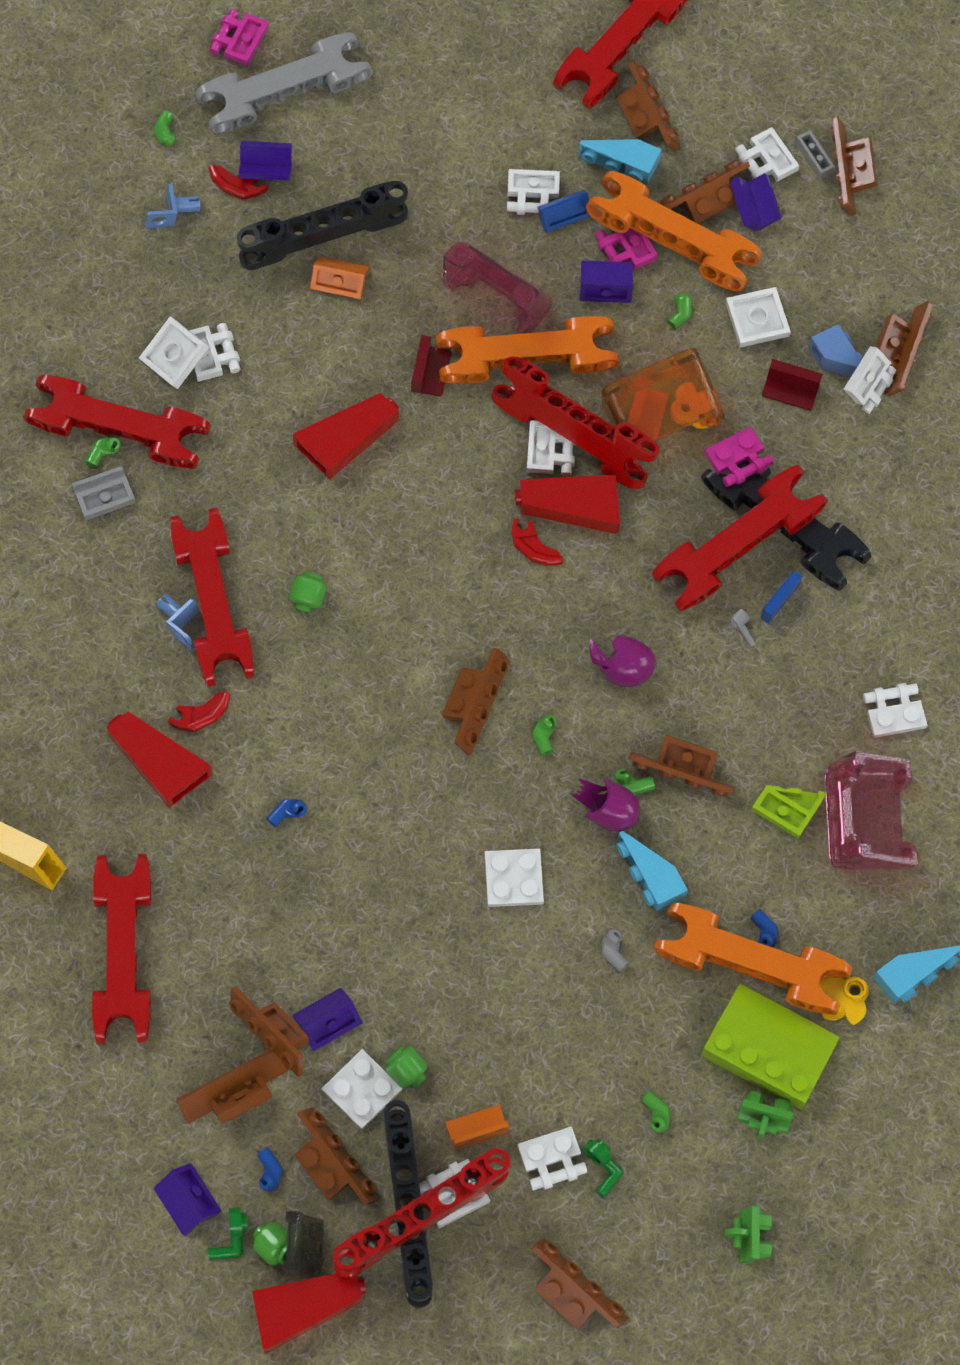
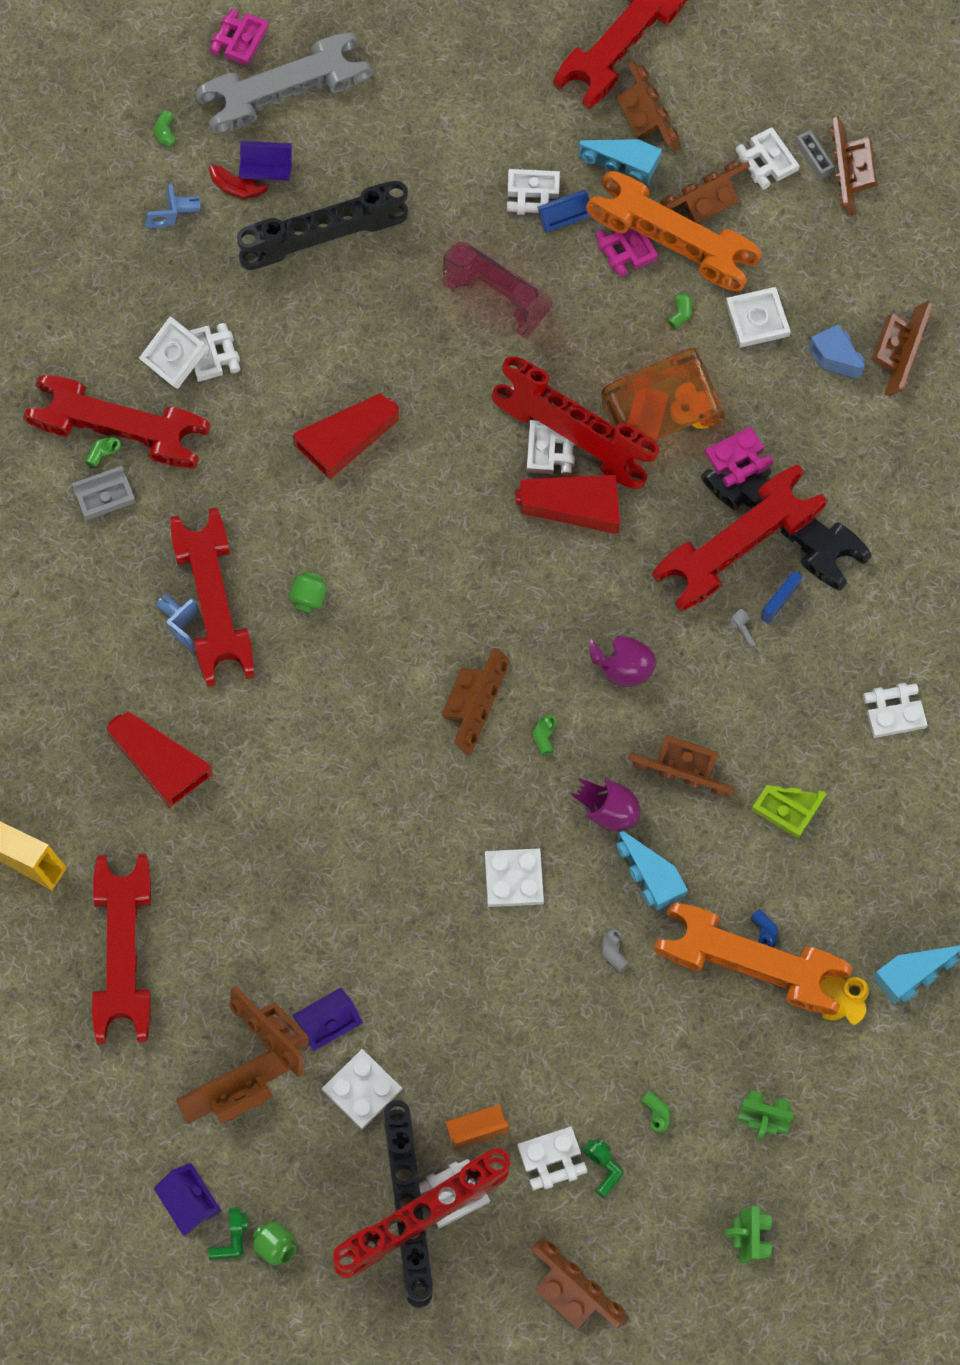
(201, 716): red piece -> none
(272, 1172): blue arm -> none
(286, 808): blue arm -> none
(302, 1305): red slope -> none
(303, 1245): clear smoke plate -> none
(330, 1163): dark orange bracket -> none
(339, 277): orange panel -> none
(406, 1067): bright green head -> none
(427, 367): dark red panel -> none
(530, 546): red piece -> none
(566, 346): orange piece -> none
(606, 281): dark purple panel -> none
(636, 786): bright green arm -> none
(756, 202): dark purple panel -> none
(770, 1046): lime slope -> none
(792, 384): dark red panel -> none
(867, 812): clear pink windscreen -> none
(870, 379): white plate -> none

